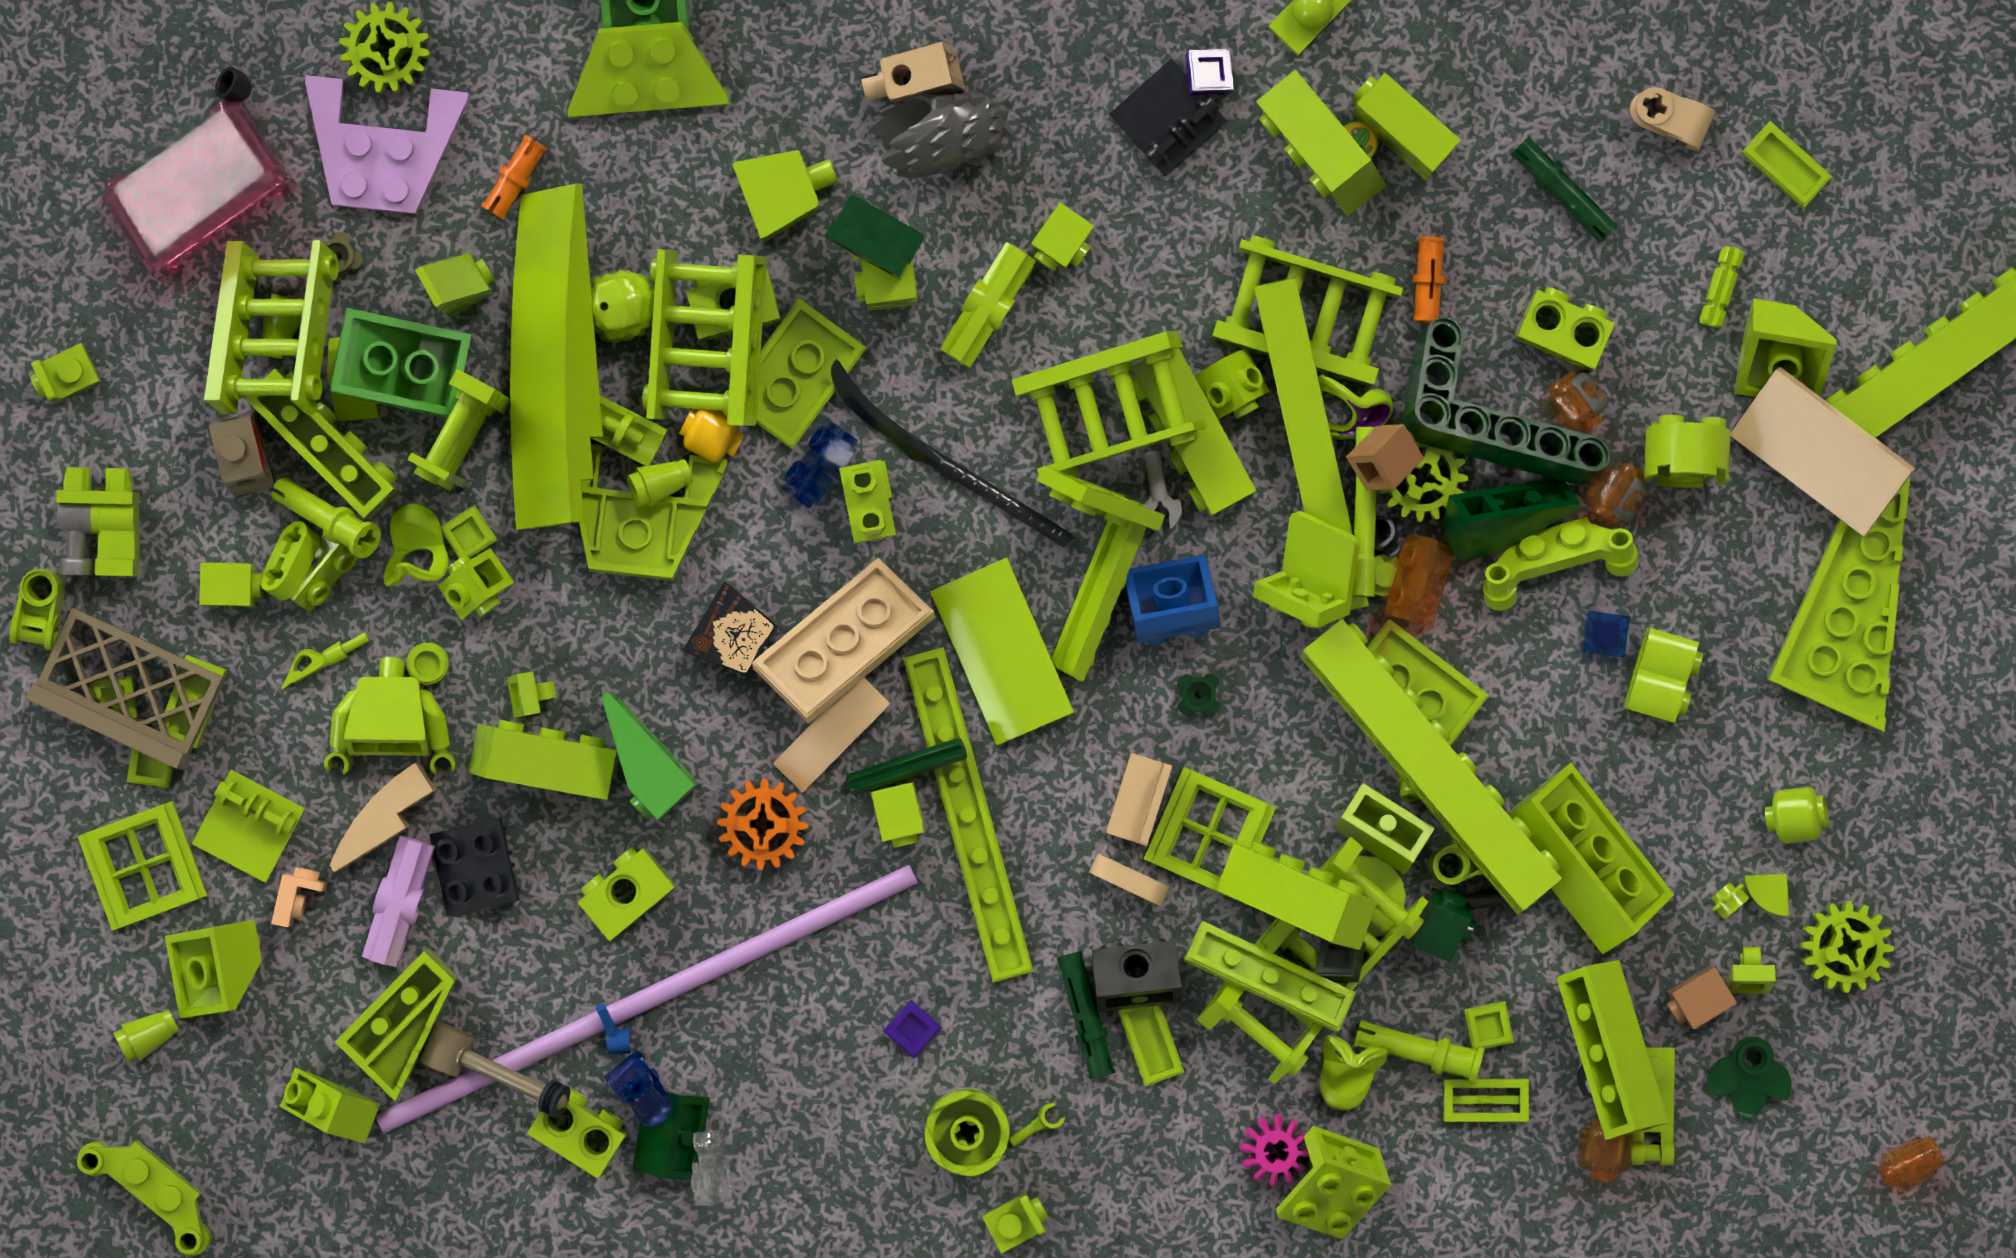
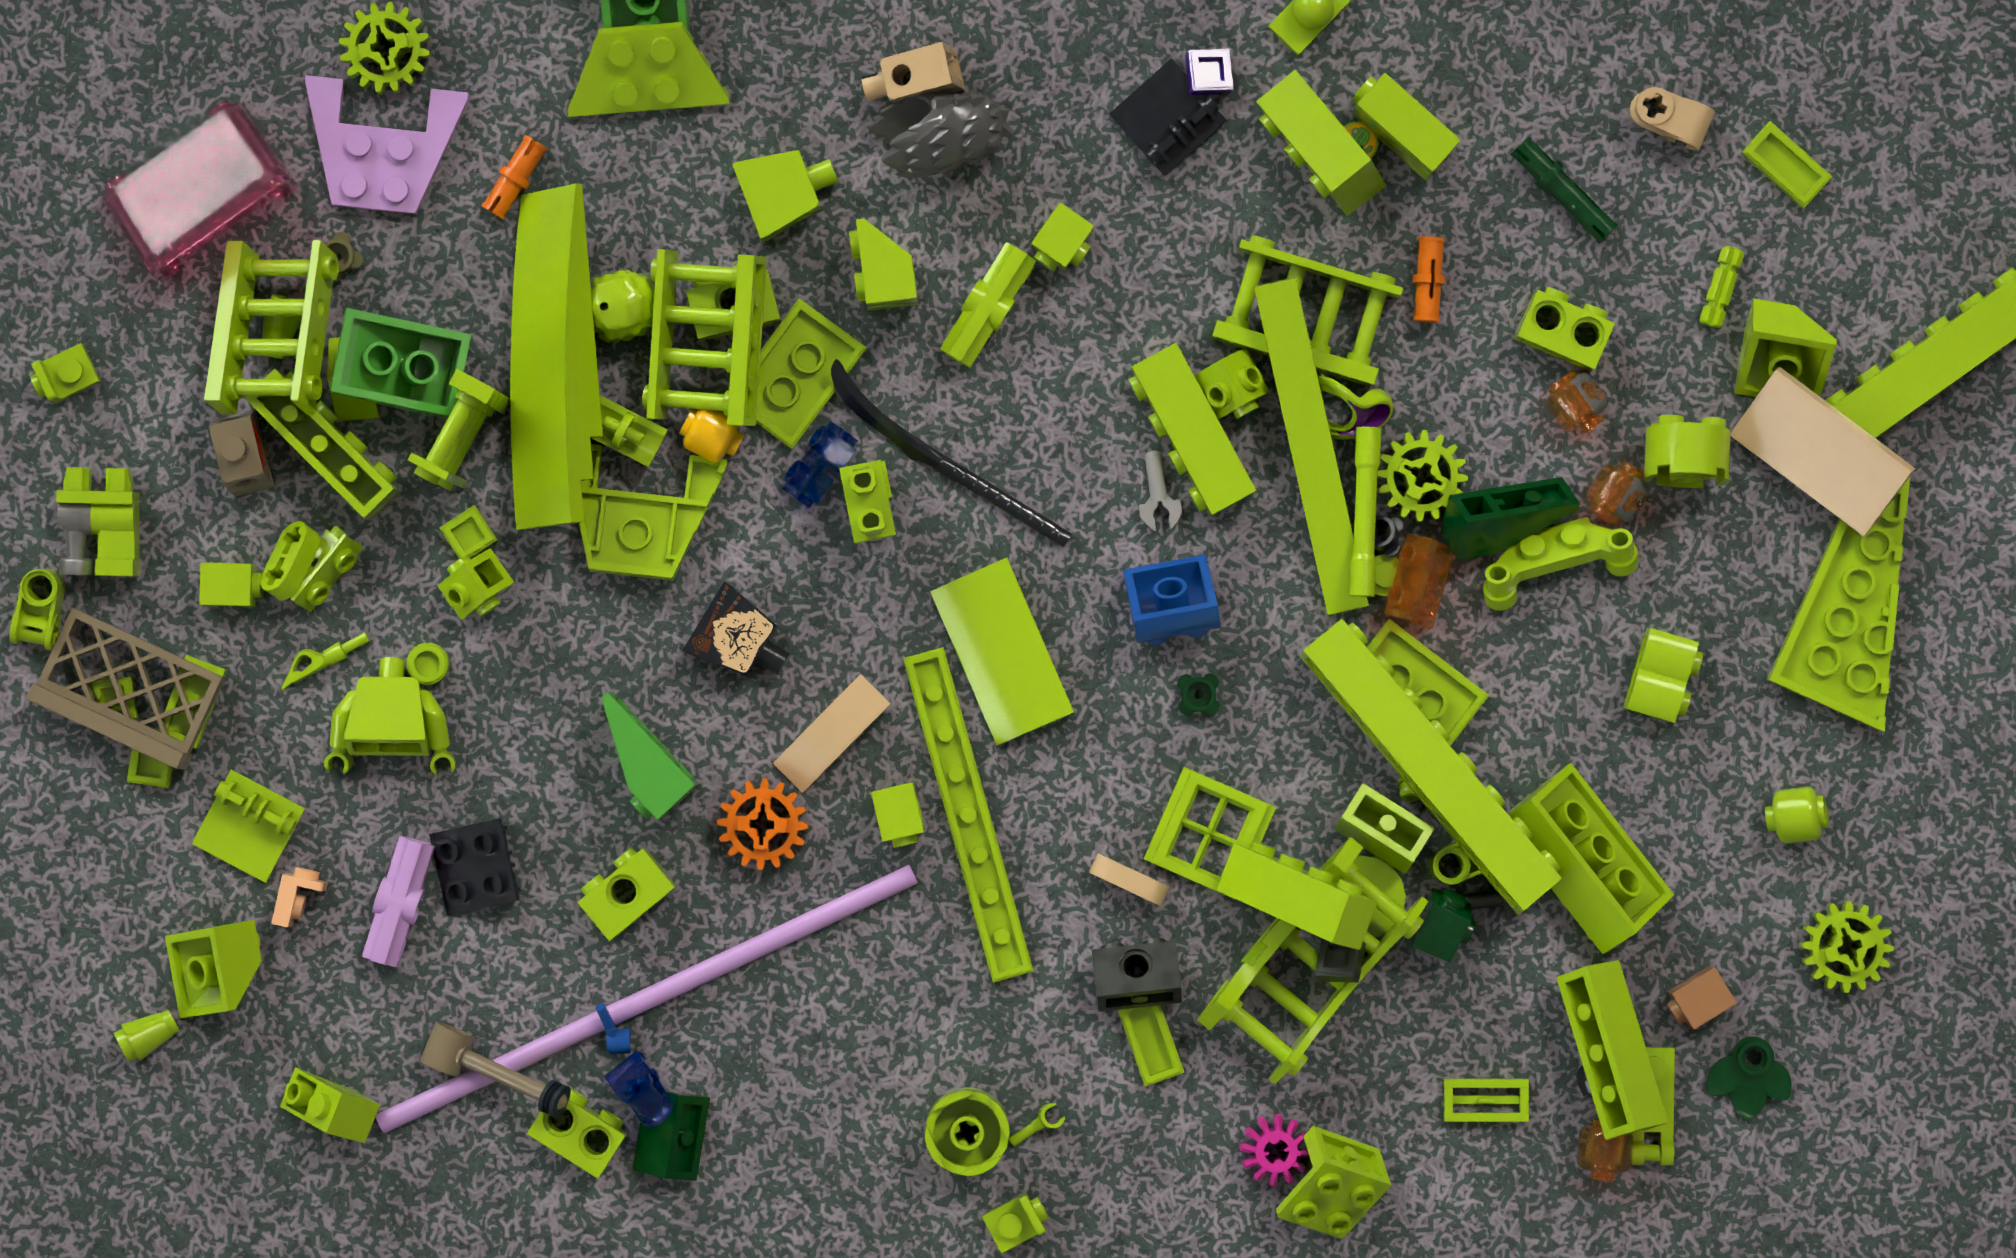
(107, 879): lime piece -> none
(154, 1185): lime plate -> none
(233, 85): black hinge -> none
(337, 523): lime pin -> none
(383, 816): tan slope -> none
(399, 1022): lime wedge -> none
(415, 529): lime piece -> none
(456, 282): lime slope -> none
(526, 694): lime tile -> none
(543, 759): lime wedge -> none
(658, 481): lime cone -> none
(712, 1172): clear plate -> none
(843, 640): tan tile -> none
(875, 237): dark green panel -> none
(906, 766): dark green axle -> none
(912, 1029): dark purple tile -> none
(1087, 1020): dark green pin -> none
(1107, 568): lime bracket -> none
(1118, 365): lime fence -> none
(1138, 799): tan panel -> none
(1269, 976): lime tile -> none
(1315, 573): lime bracket -> none
(1347, 1079): lime piece -> none
(1385, 457): medium nougat brick -> none
(1440, 1055): lime pin -> none
(1485, 422): dark green beam -> none
(1488, 1025): lime tile -> none
(1605, 634): clear blue plate -> none
(1729, 899): lime plate -> none
(1750, 975): lime tile -> none
(1769, 892): lime tile -> none
(1910, 1163): clear orange brick -> none

